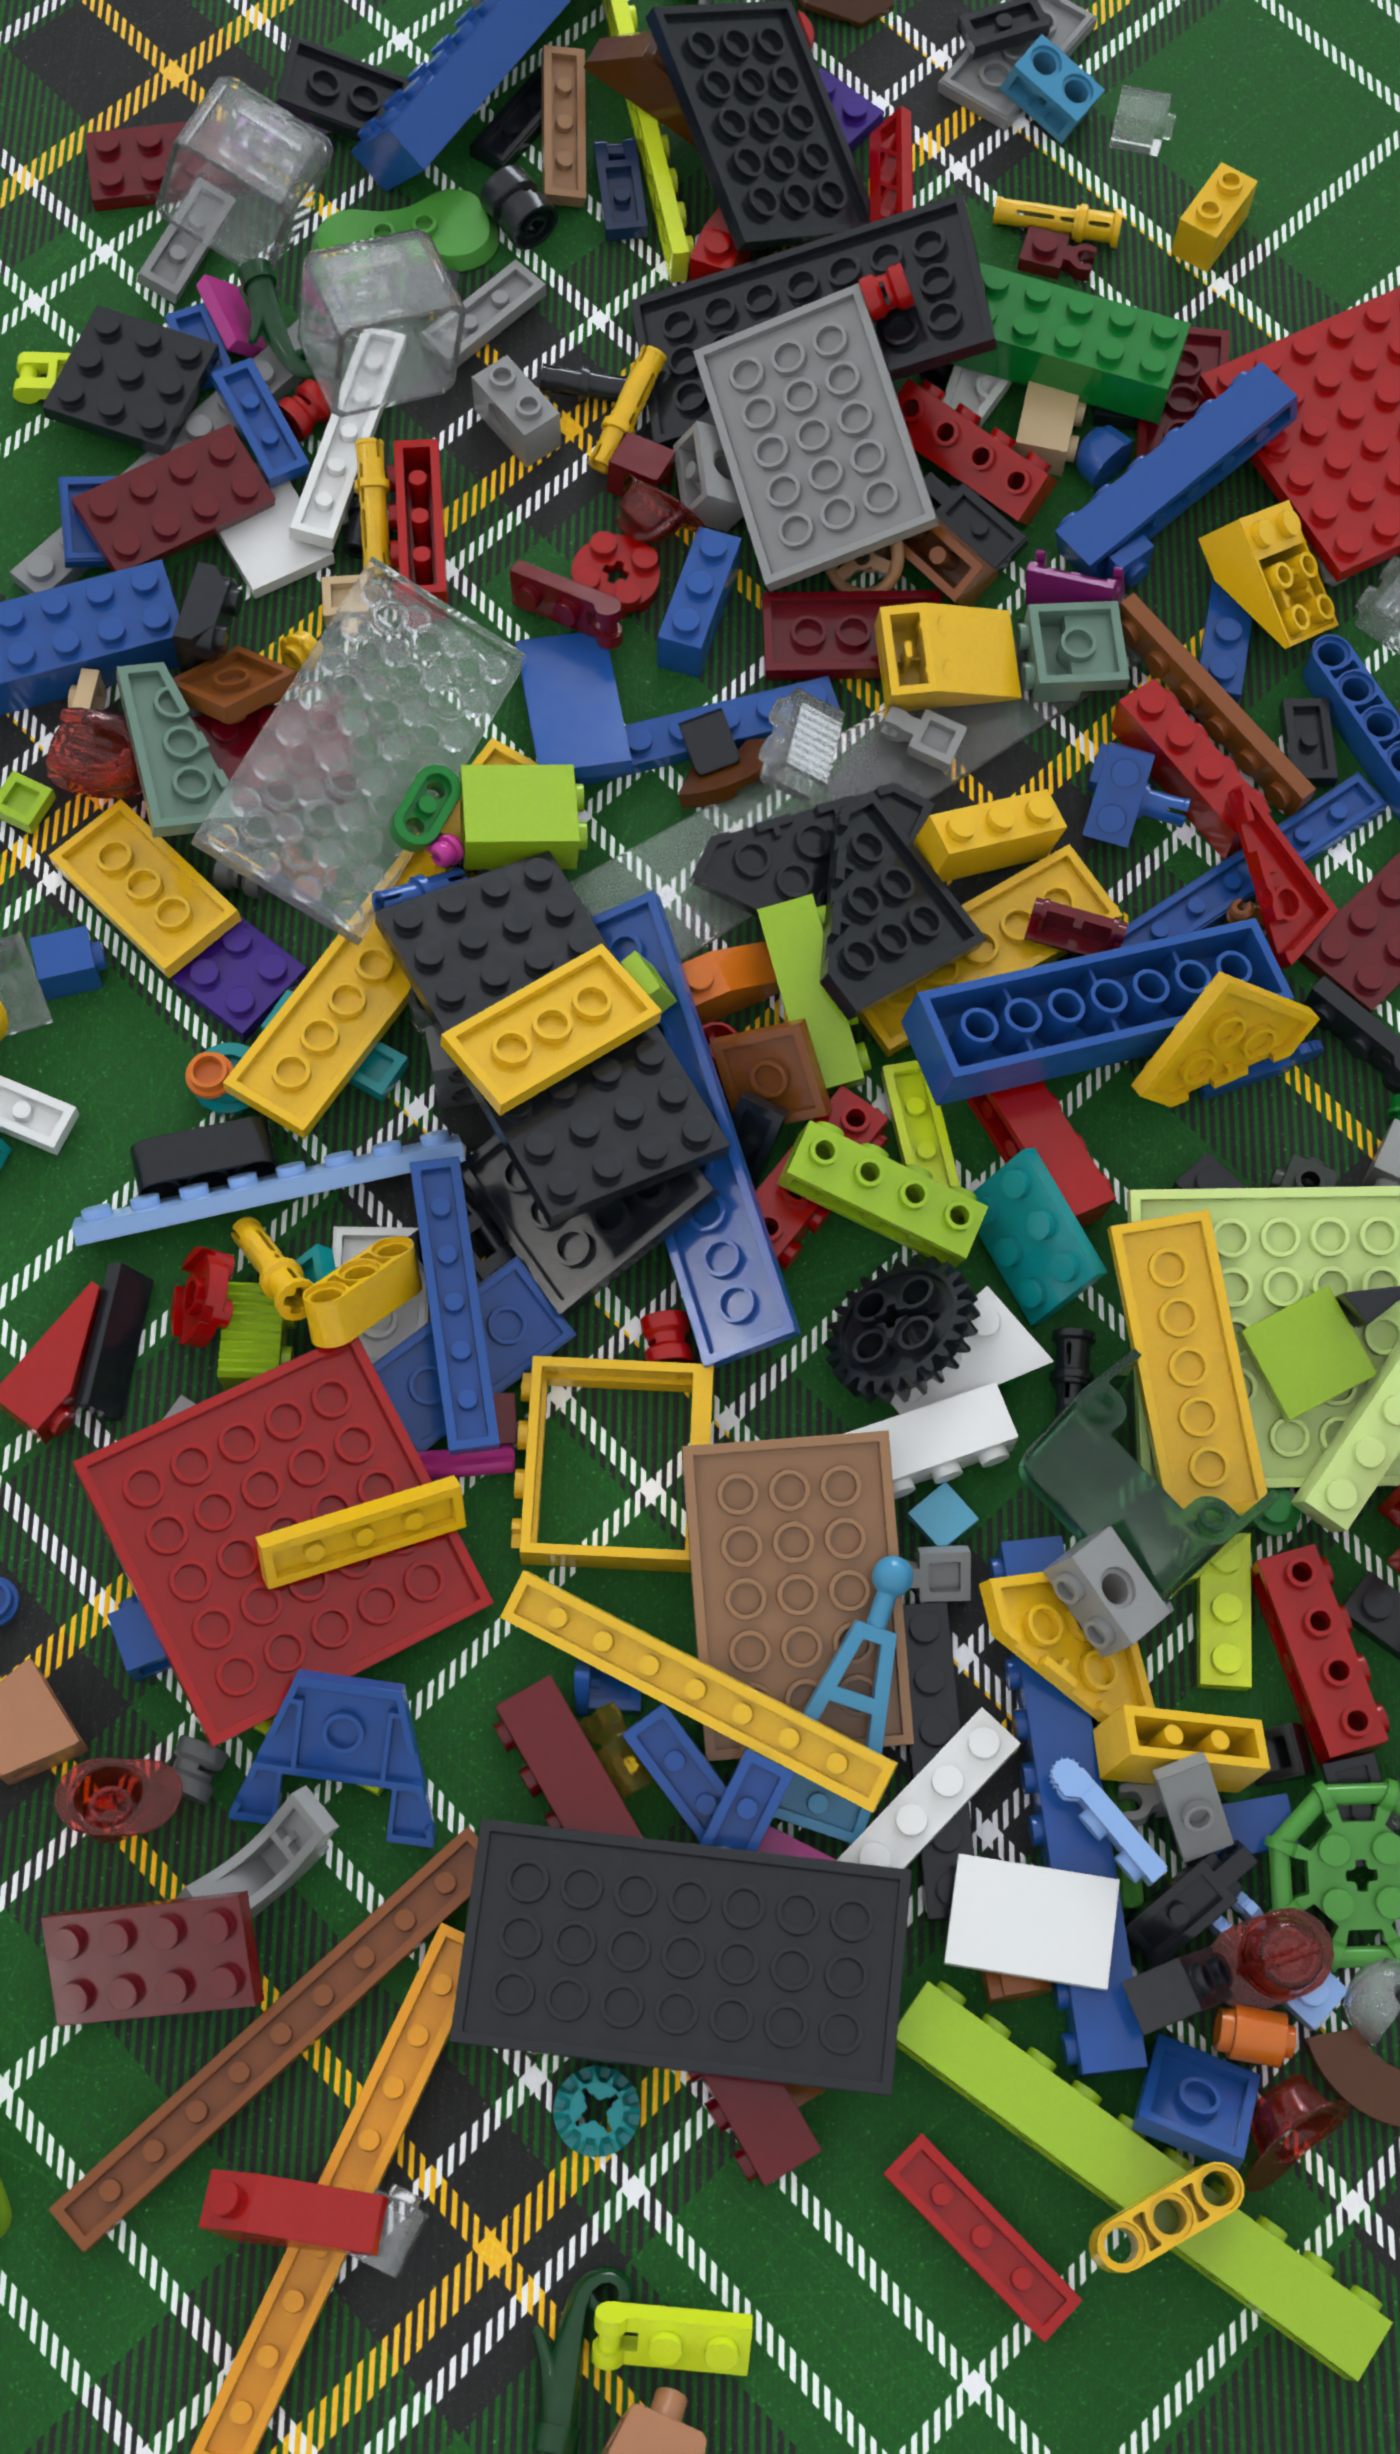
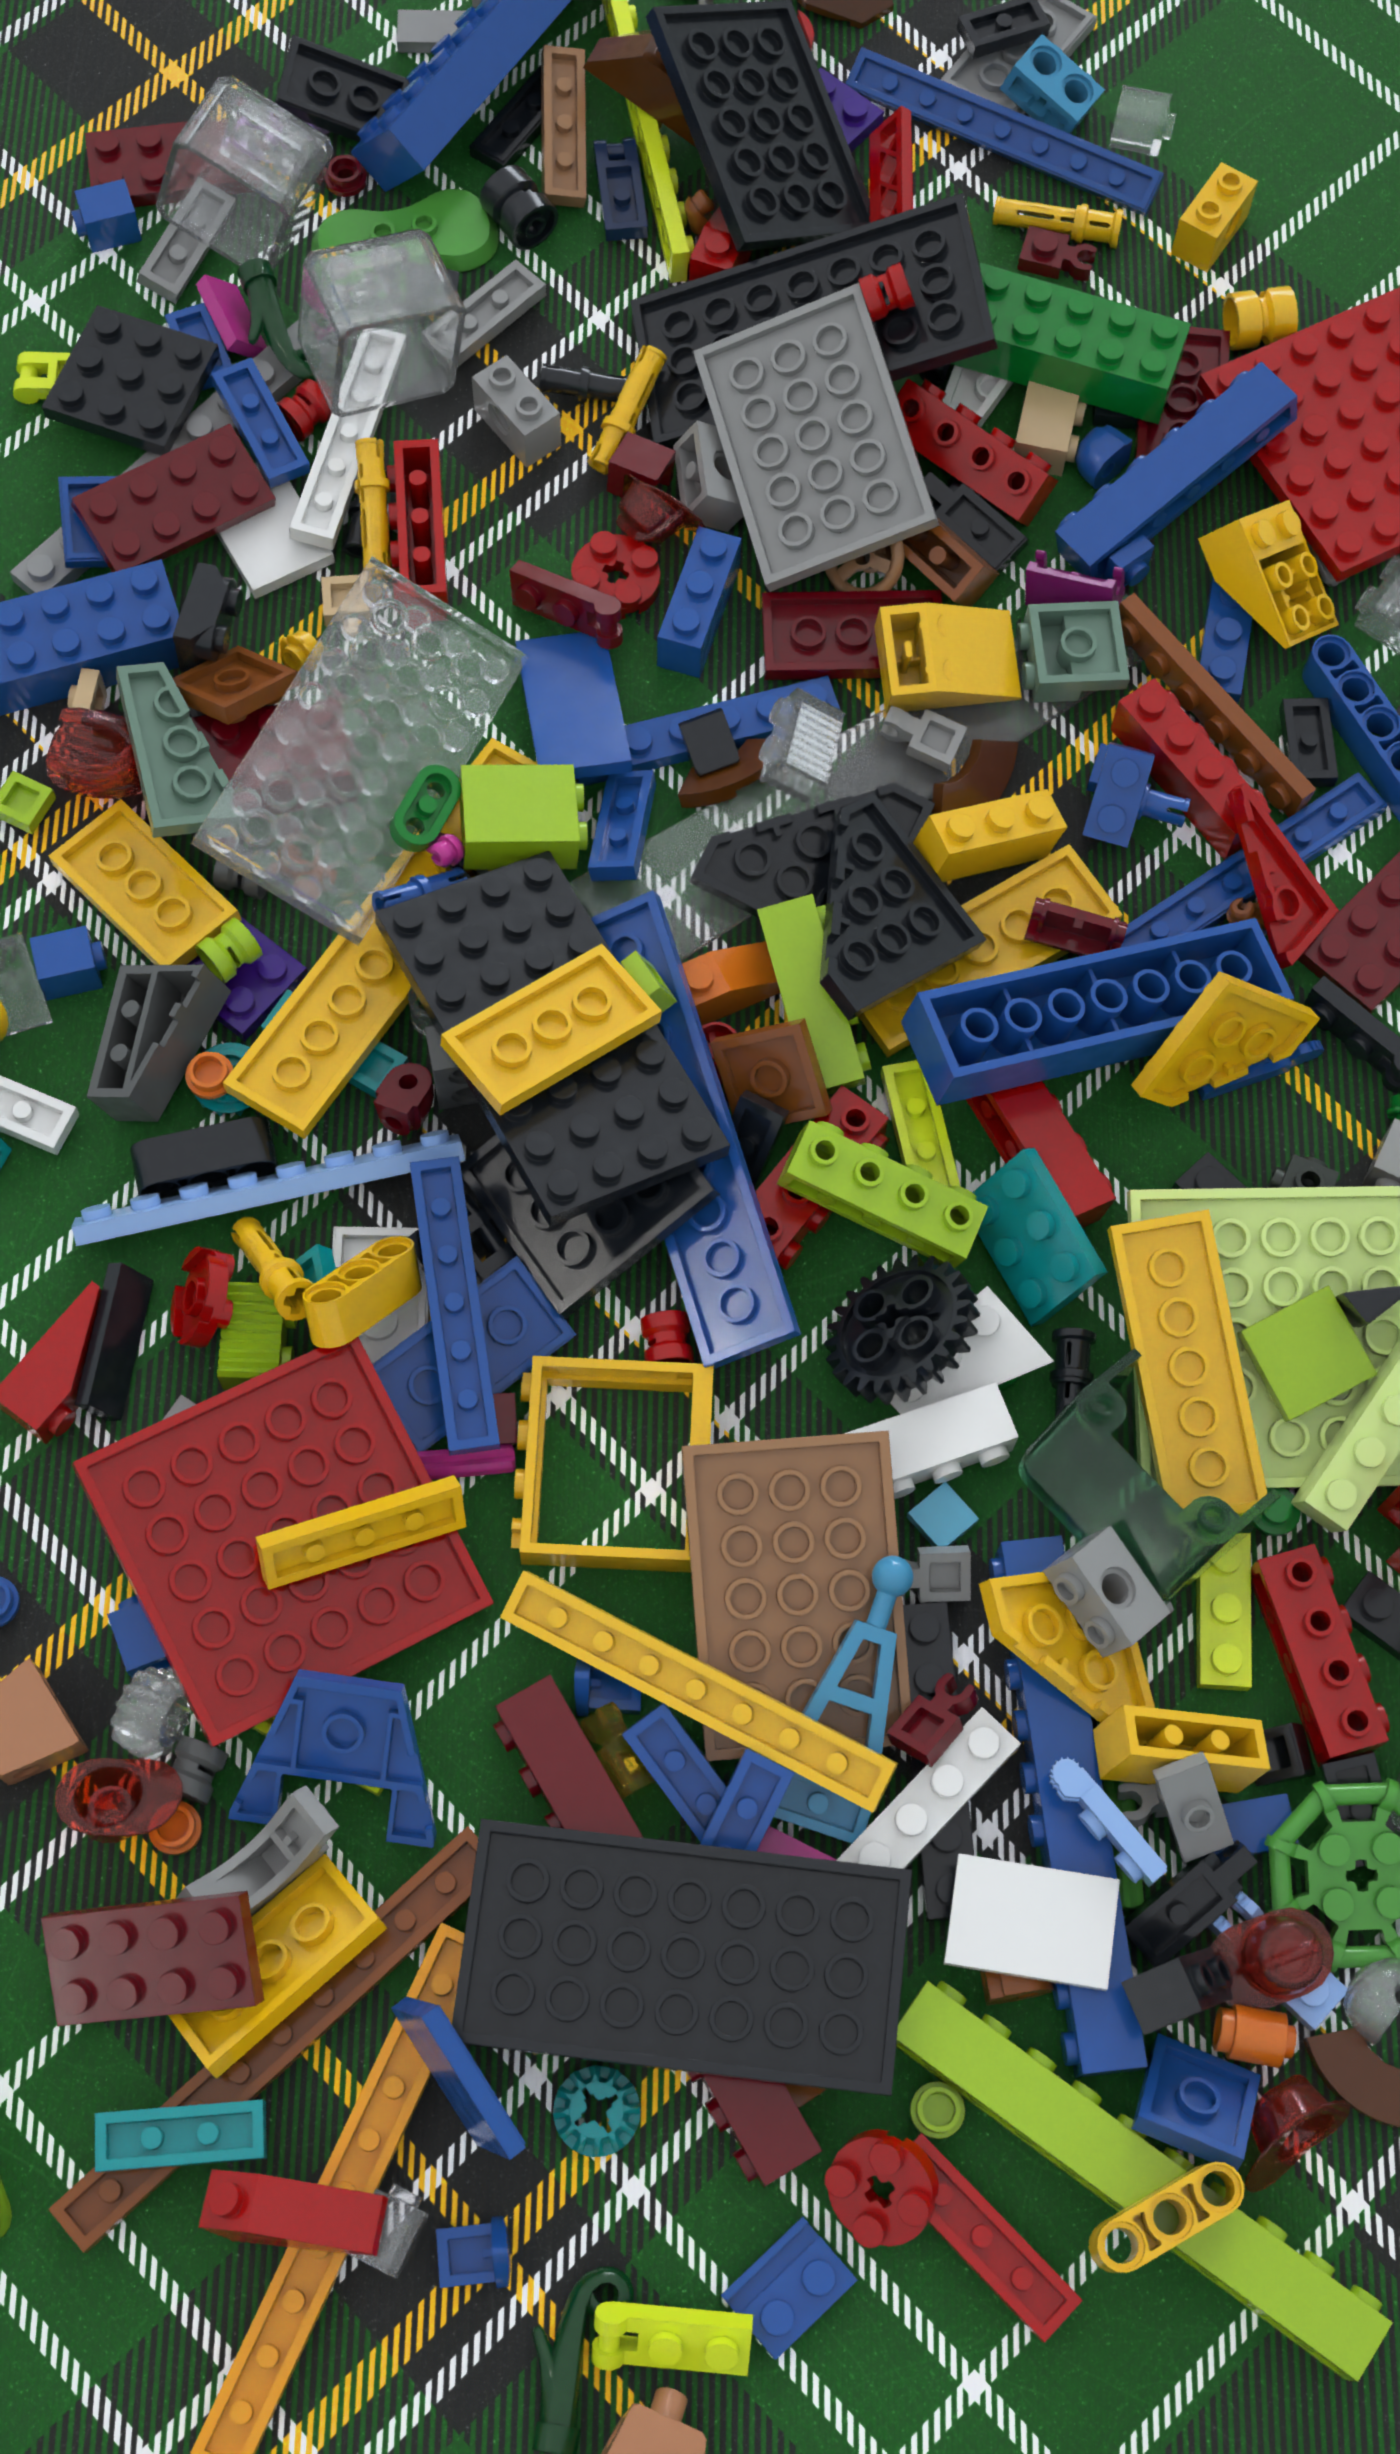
(106, 216): none -> blue brick
(150, 1714): none -> clear gear
(152, 1036): none -> dark grey wedge
(179, 1832): none -> orange plate
(180, 2136): none -> teal plate
(229, 950): none -> lime wheel
(300, 1945): none -> yellow plate
(345, 176): none -> dark red plate
(405, 1098): none -> dark red piece
(424, 28): none -> light grey tile
(459, 2077): none -> blue tile
(474, 2254): none -> blue tile
(622, 826): none -> blue plate
(698, 210): none -> dark orange arm
(789, 2287): none -> blue plate
(861, 2210): none -> red plate
(932, 1726): none -> dark red plate
(937, 2110): none -> lime plate
(981, 777): none -> reddish brown tile
(1006, 132): none -> blue tile
(1259, 318): none -> yellow wheel

